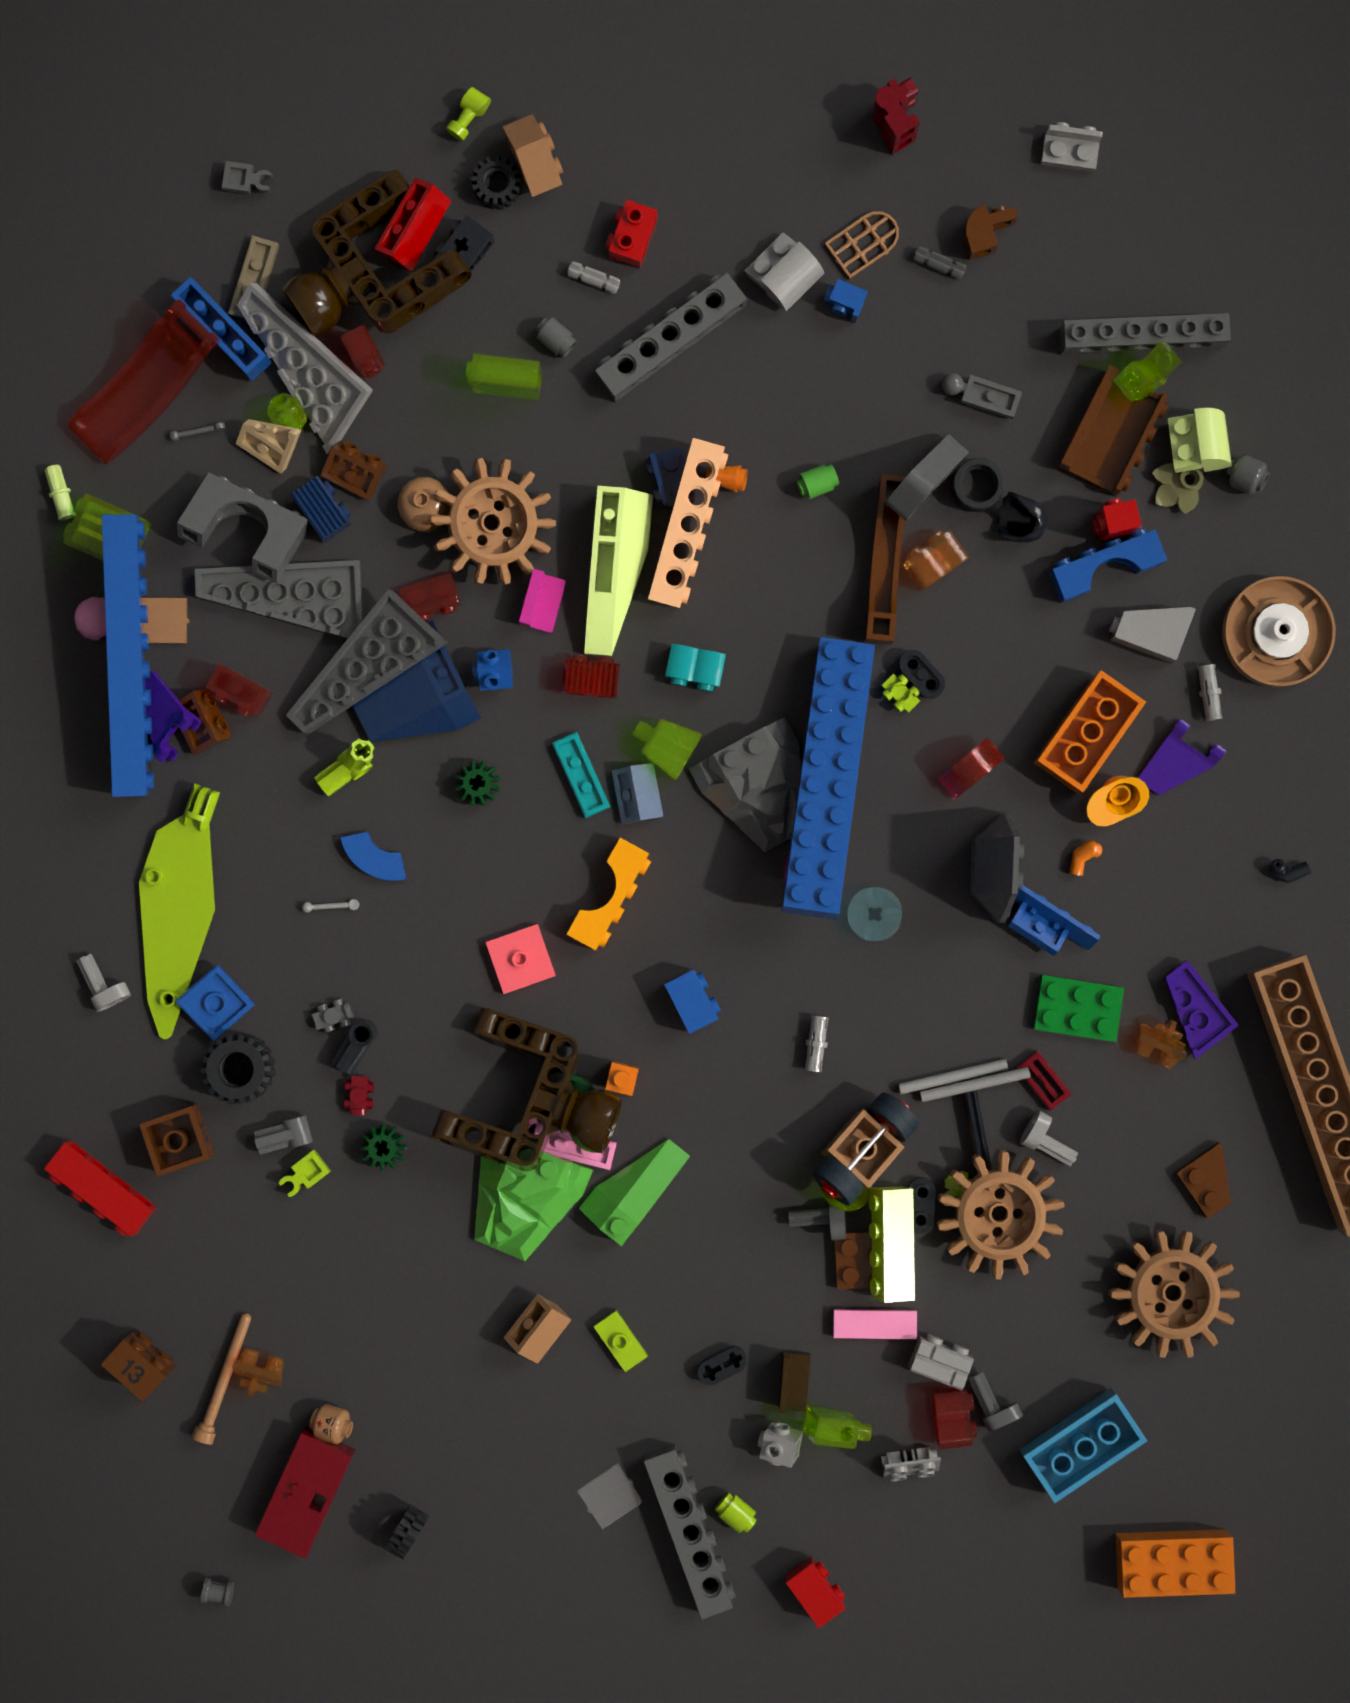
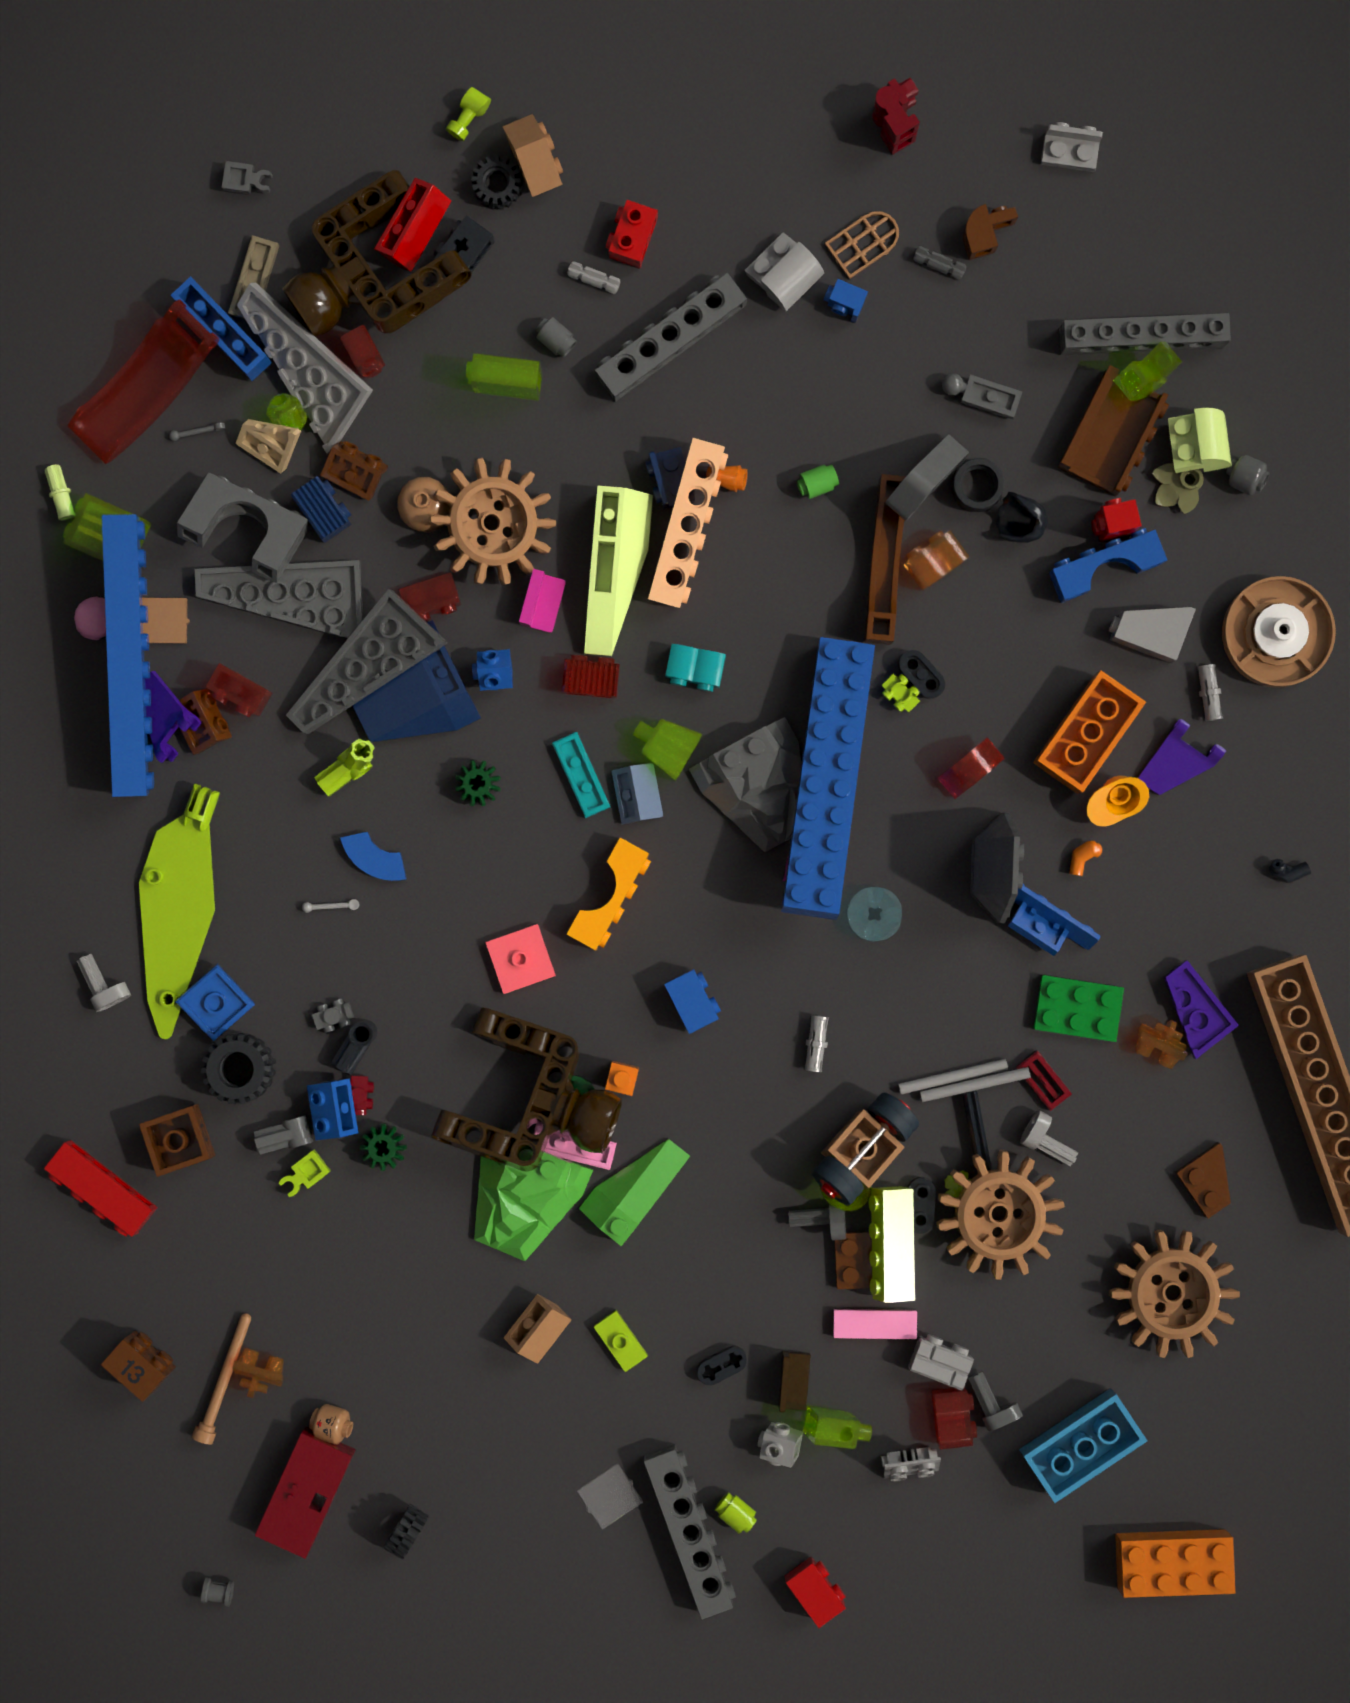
(332, 1109): none -> blue brick

